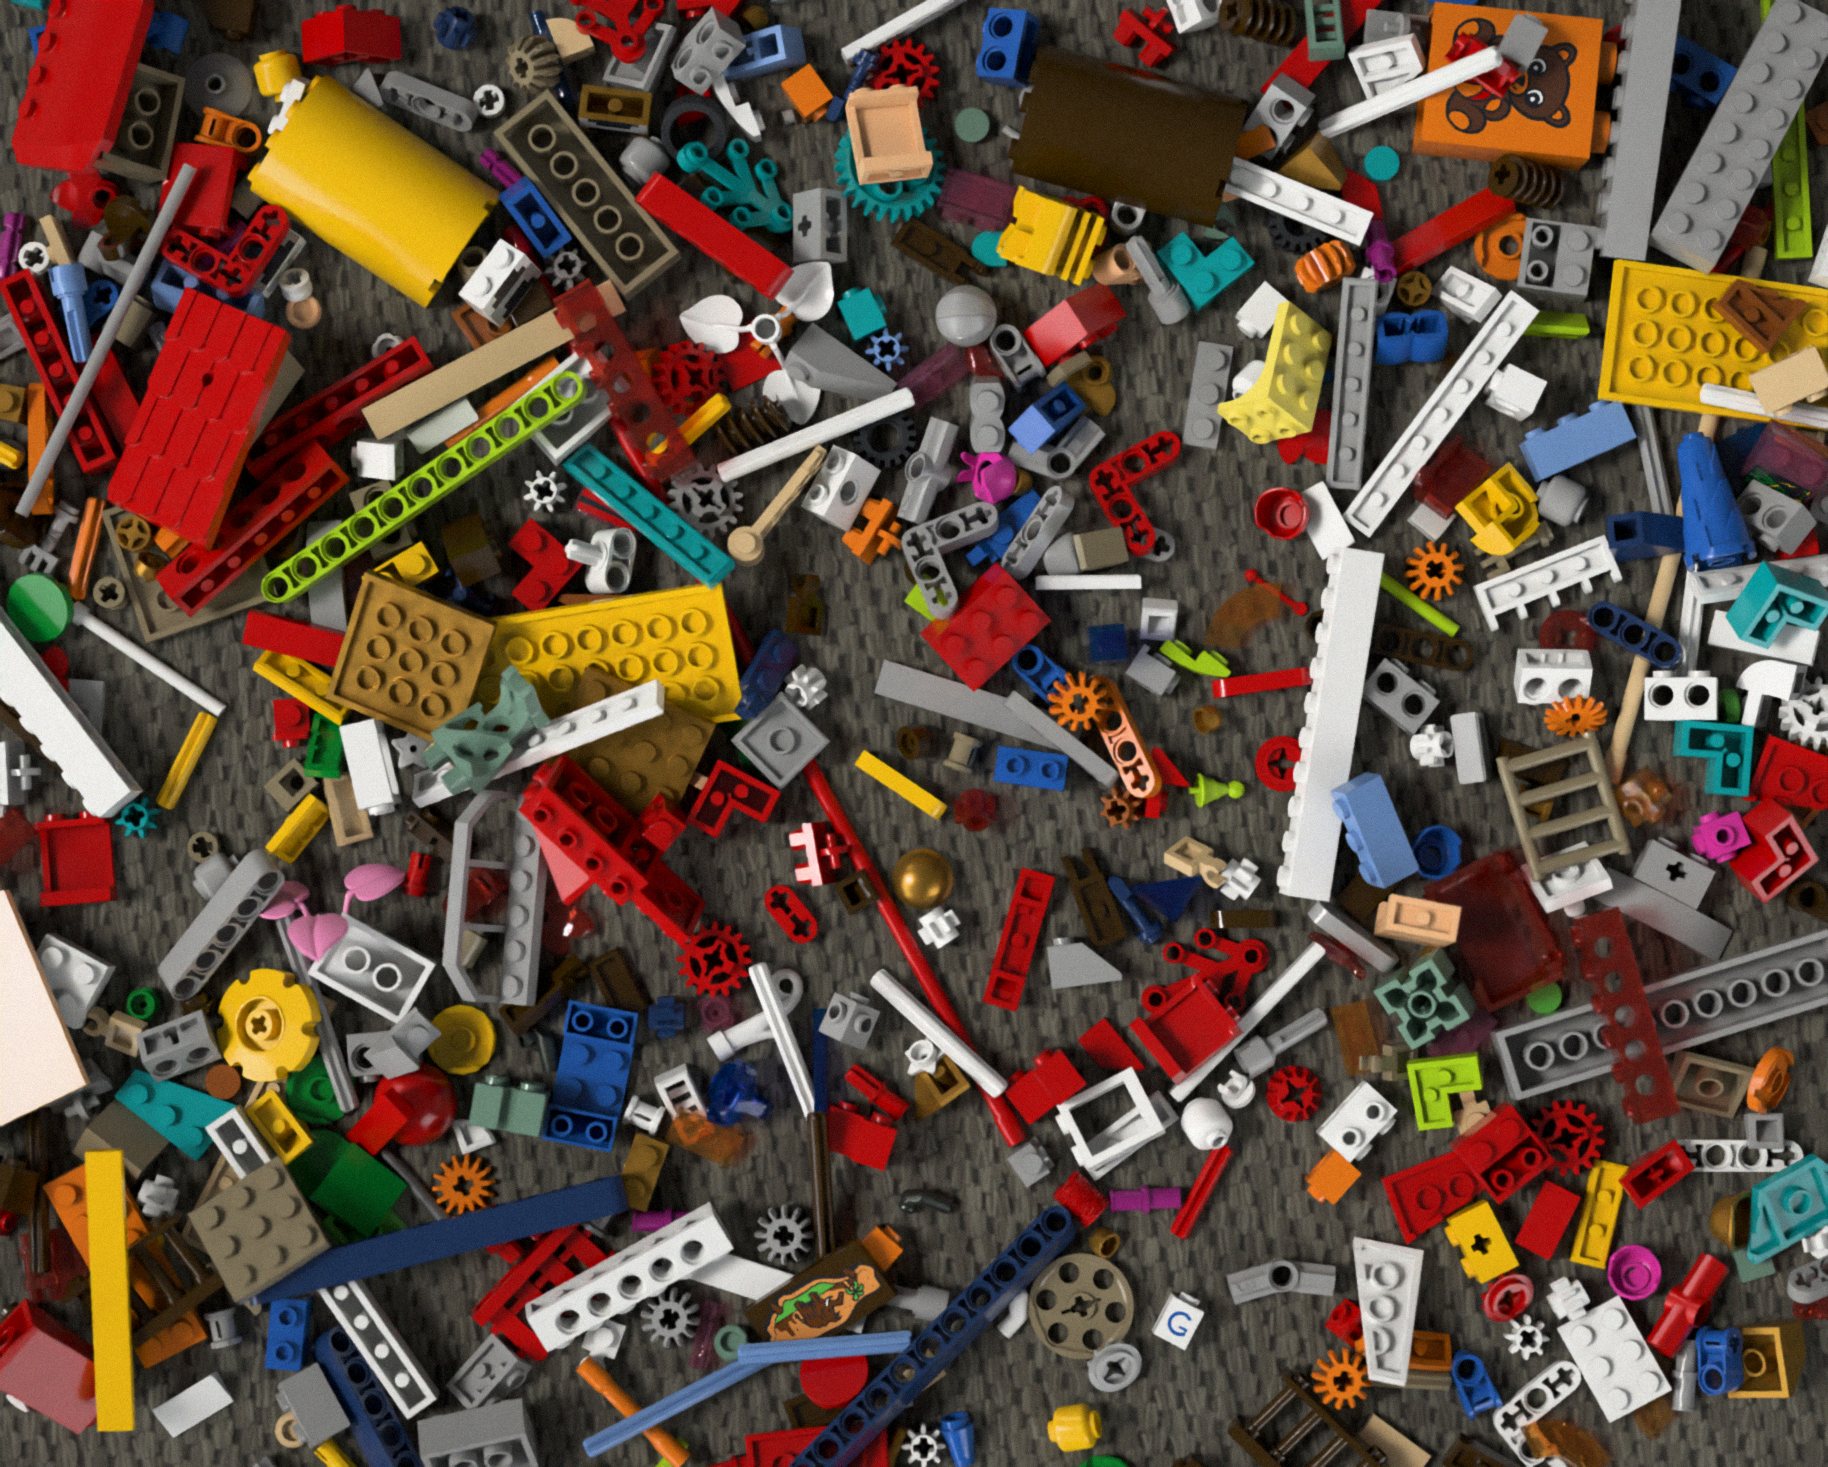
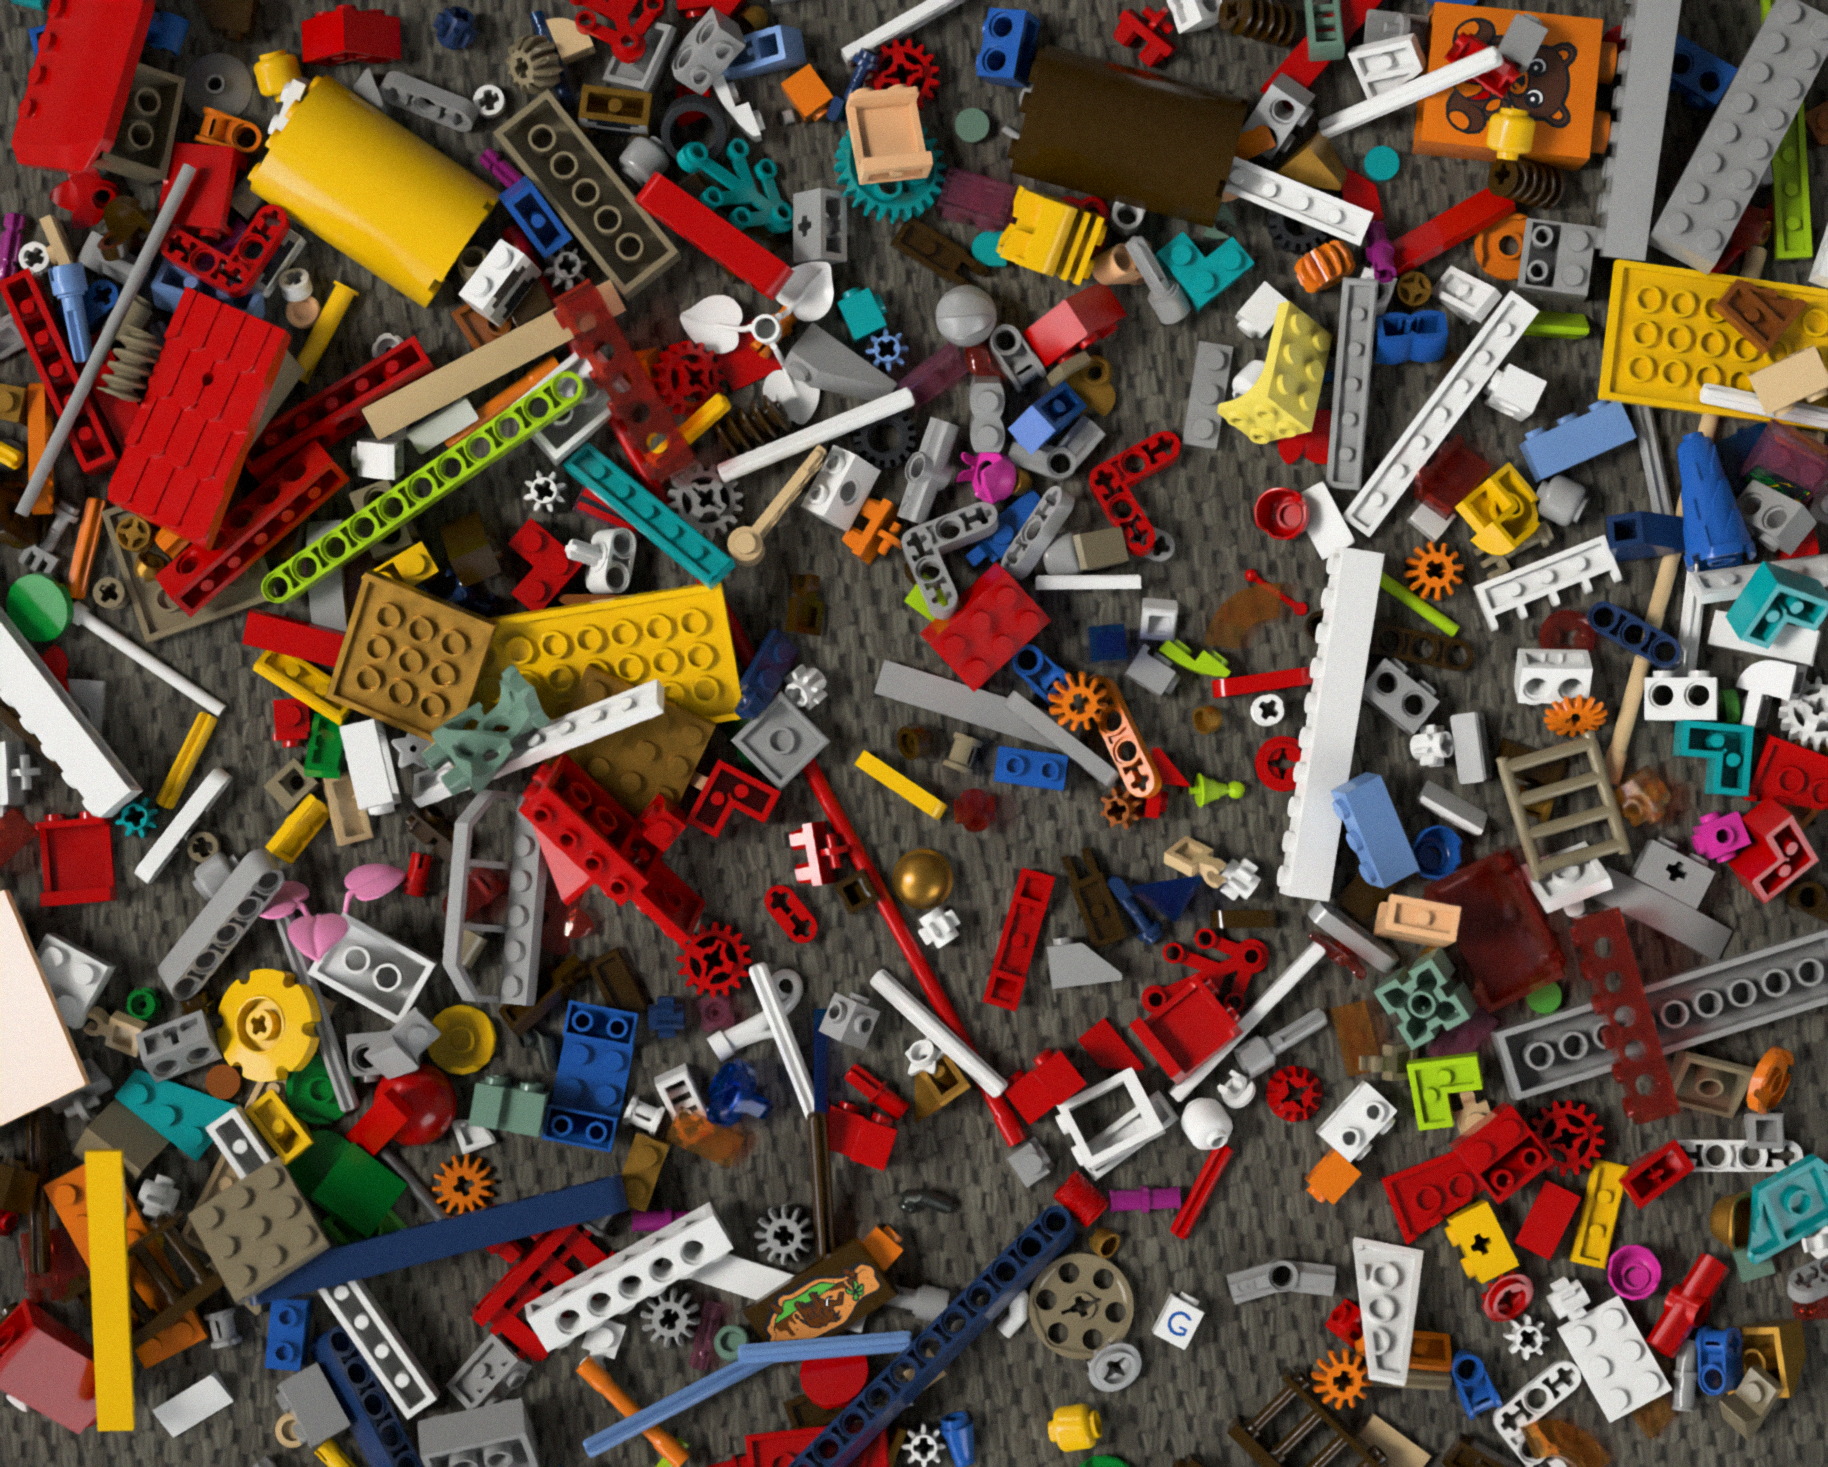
(131, 364): none -> dark tan piece
(183, 825): none -> white beam
(324, 329): none -> yellow pin
(1278, 708): none -> white bush
(1452, 808): none -> white slope
(1510, 133): none -> yellow head
(1751, 1401): none -> dark tan slope

